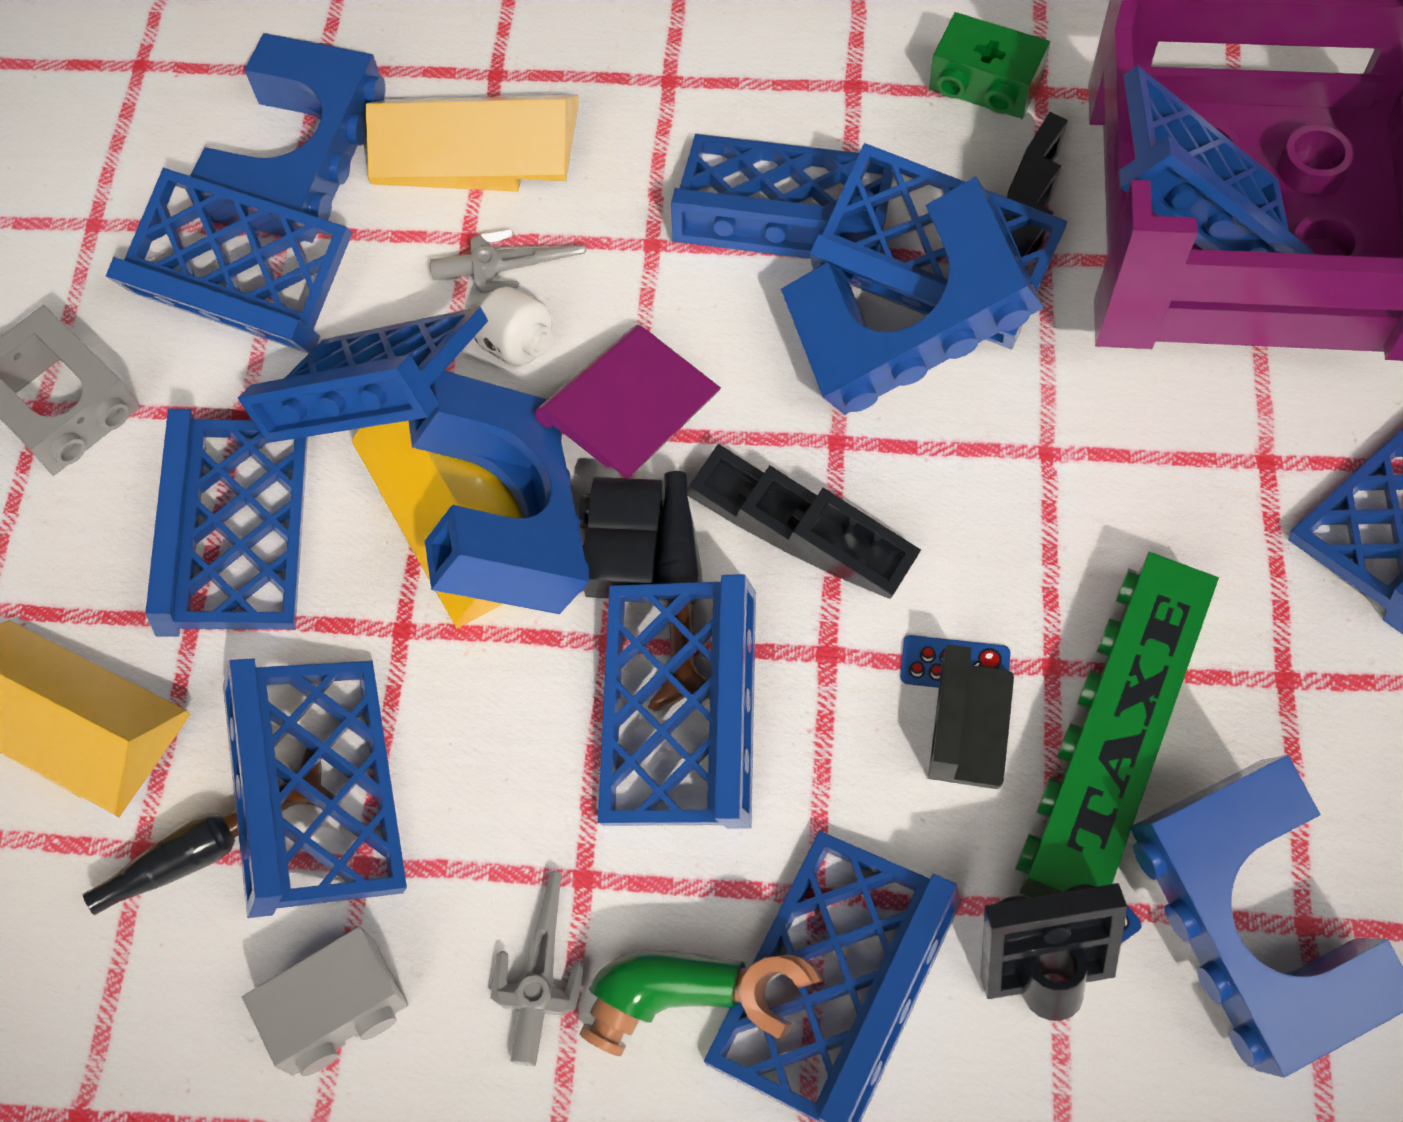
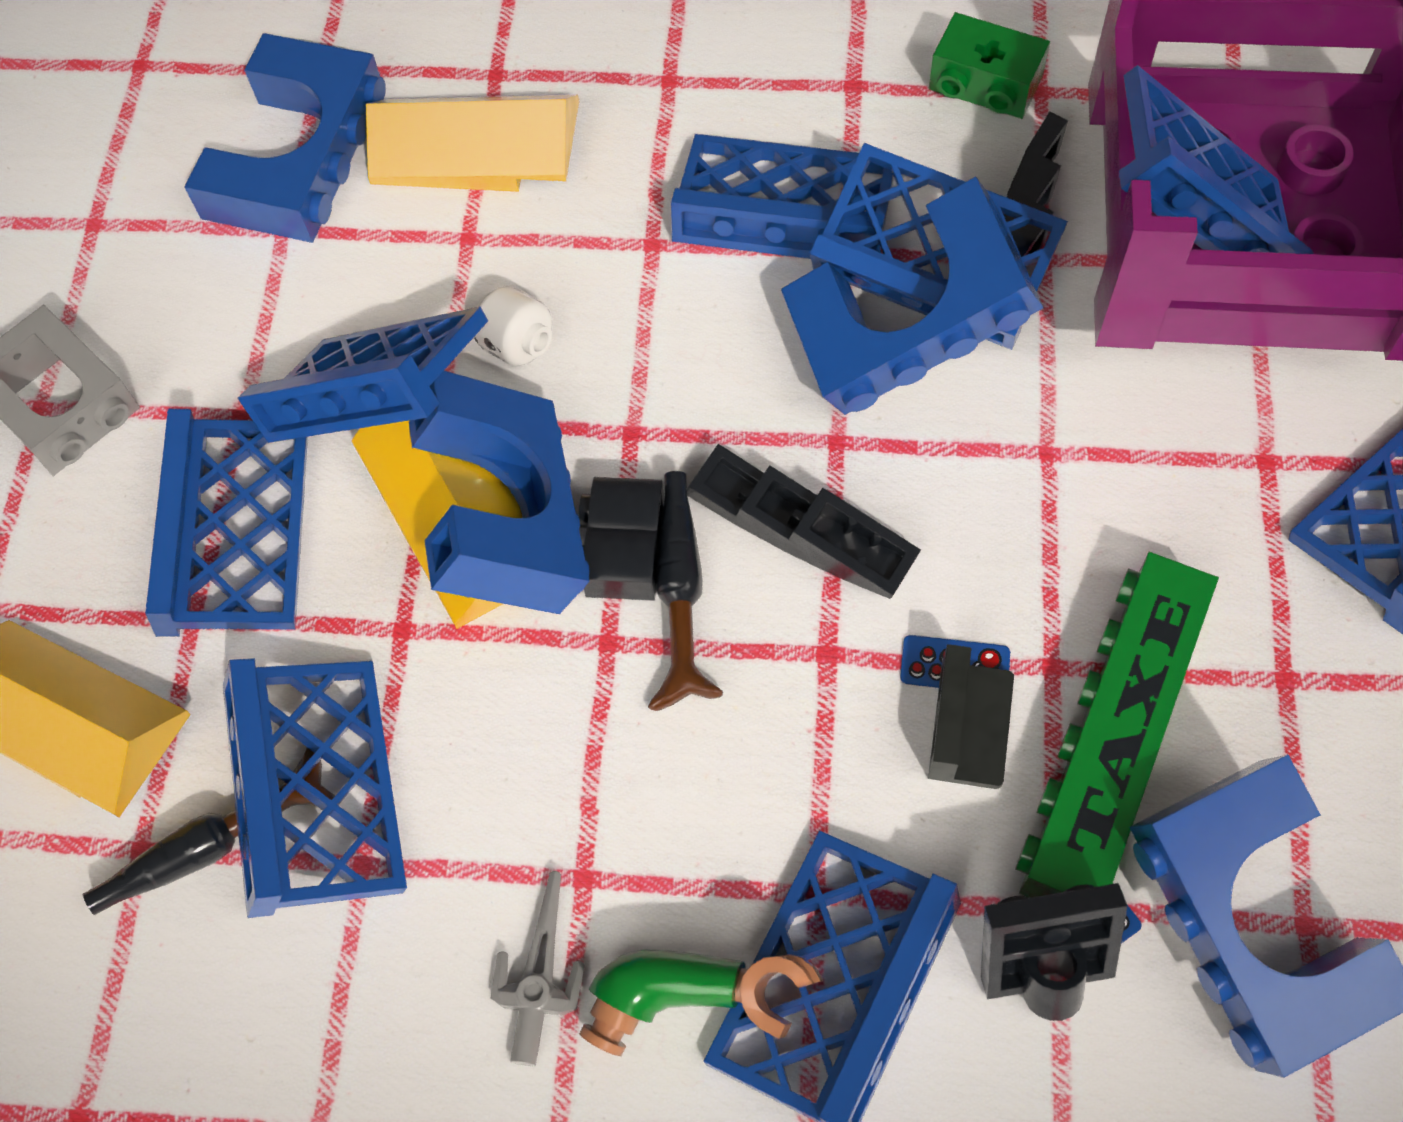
(228, 304): blue fence -> none
(324, 1002): light grey piece -> none
(487, 262): light grey piece -> none
(628, 401): magenta piece -> none
(730, 704): blue fence -> none

